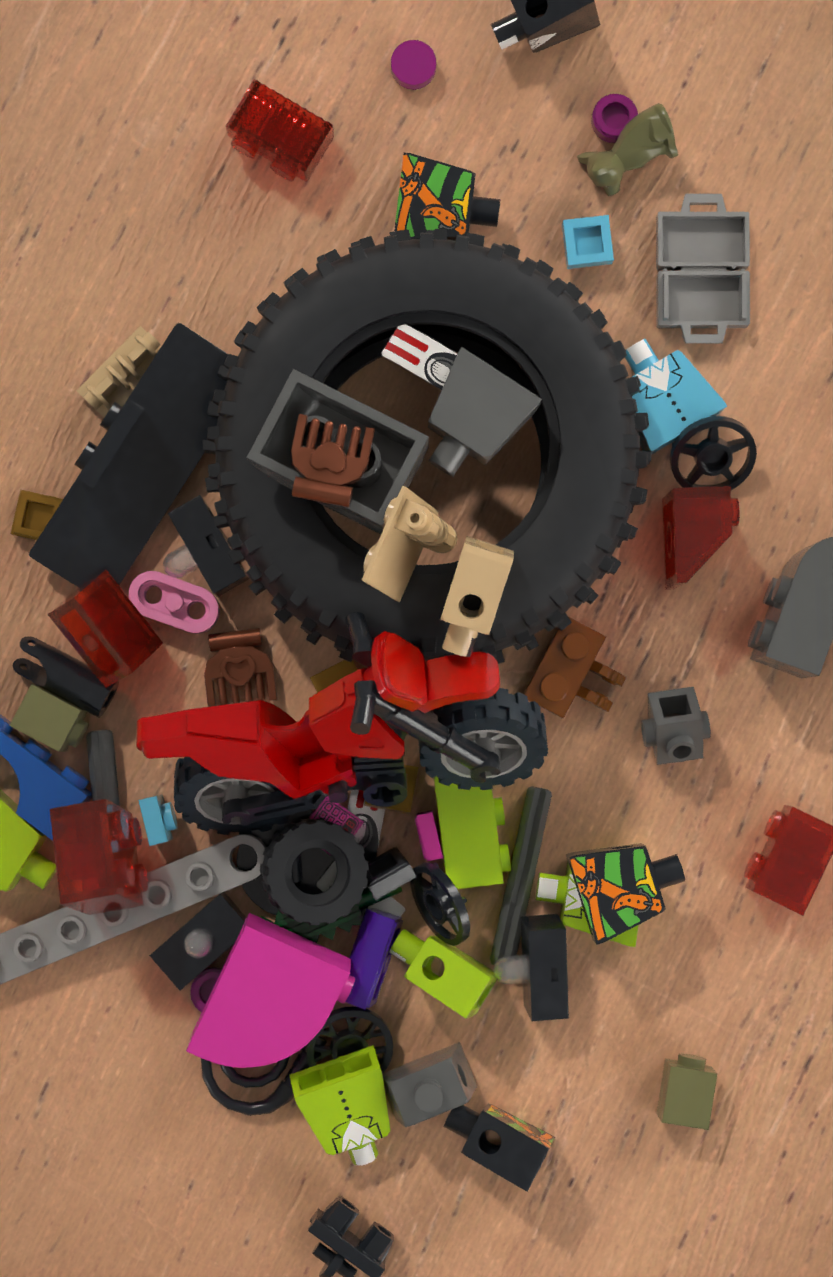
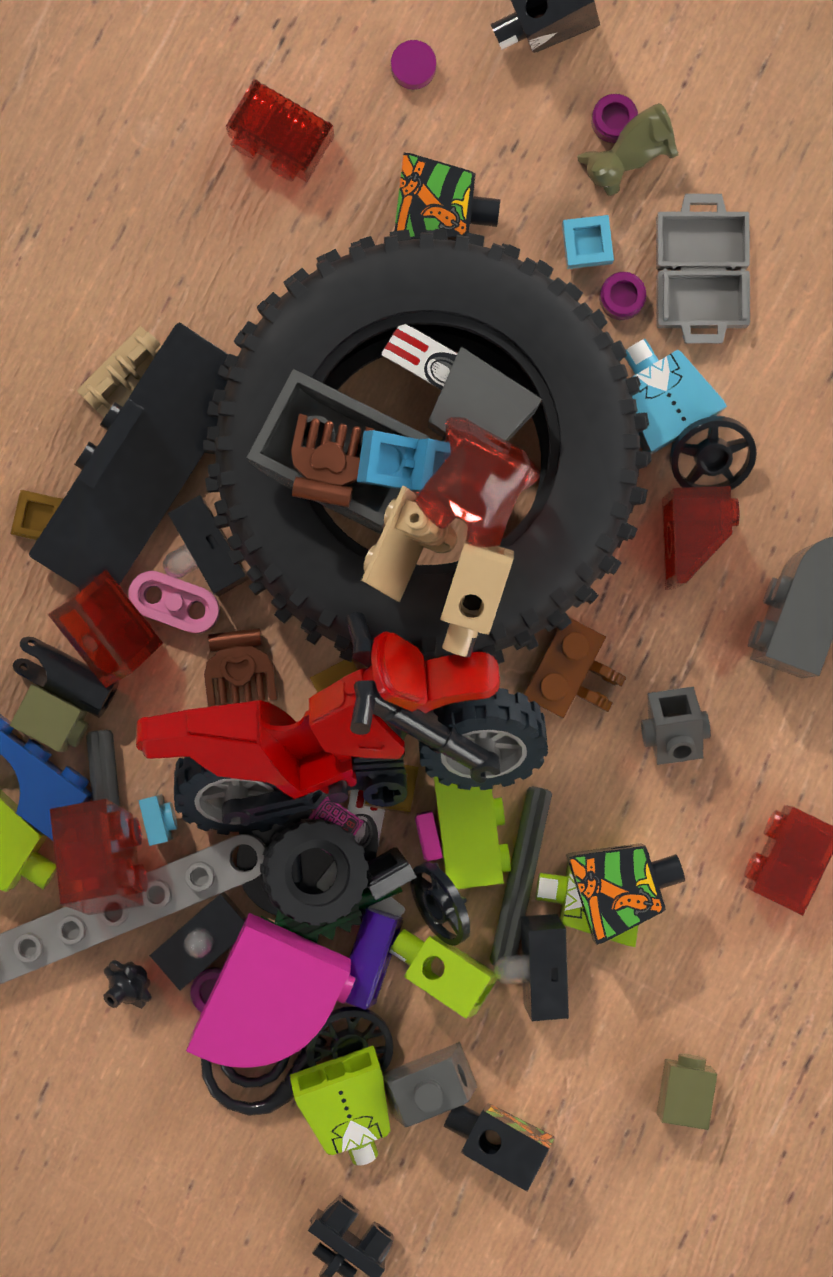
(126, 985): none -> black plant
(399, 460): none -> dark azure slope
(477, 483): none -> clear red piece
(622, 295): none -> magenta tile

